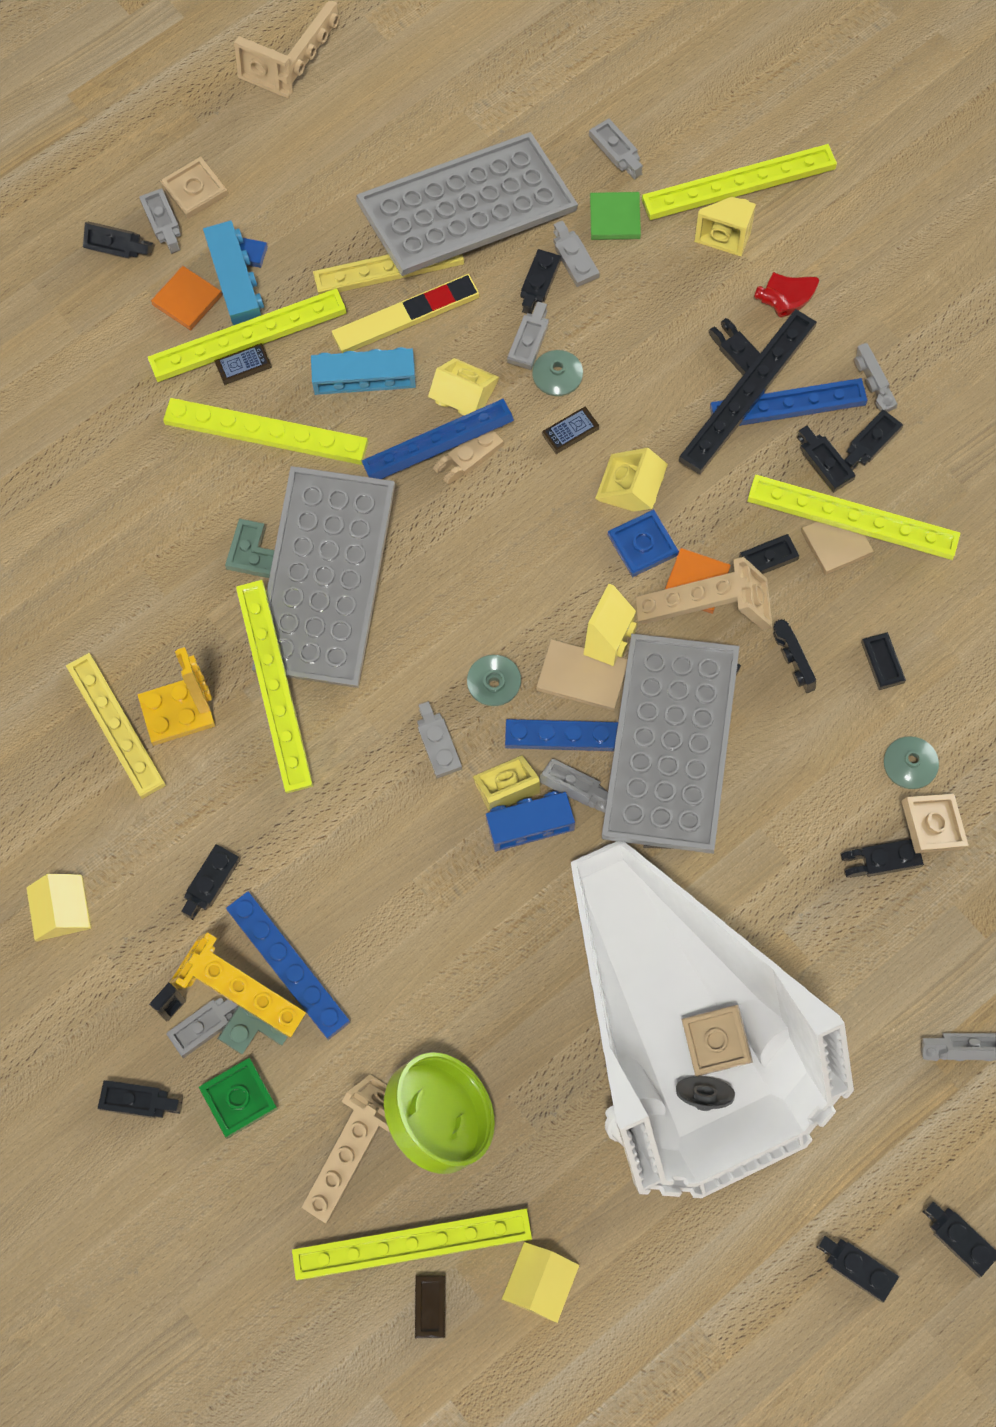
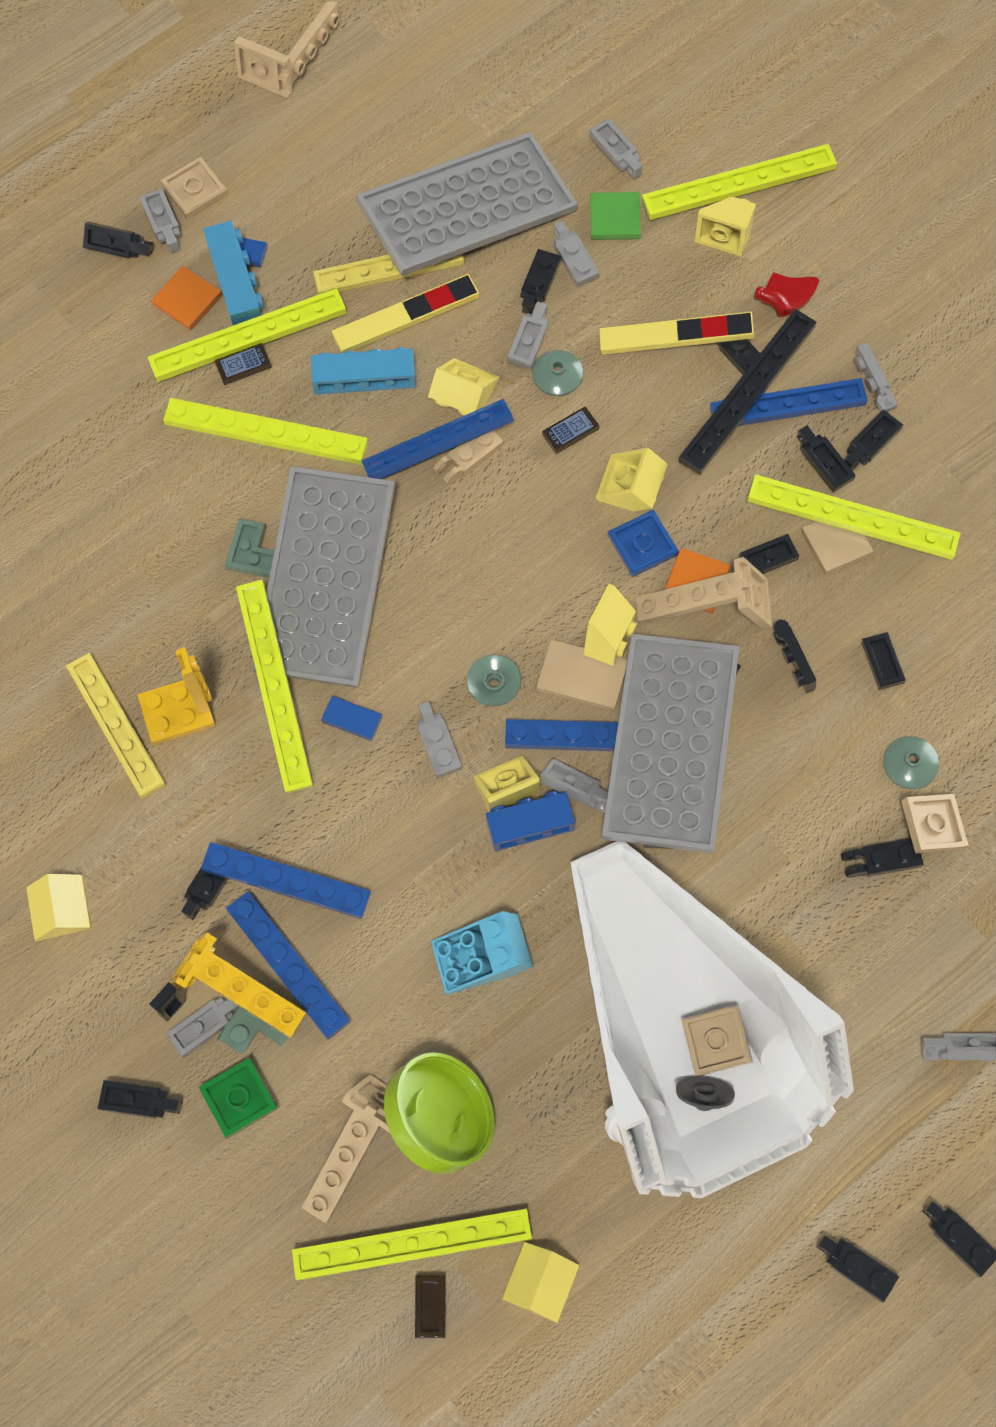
(285, 880): none -> blue plate
(351, 718): none -> blue tile
(482, 952): none -> medium azure slope
(676, 333): none -> light yellow tile

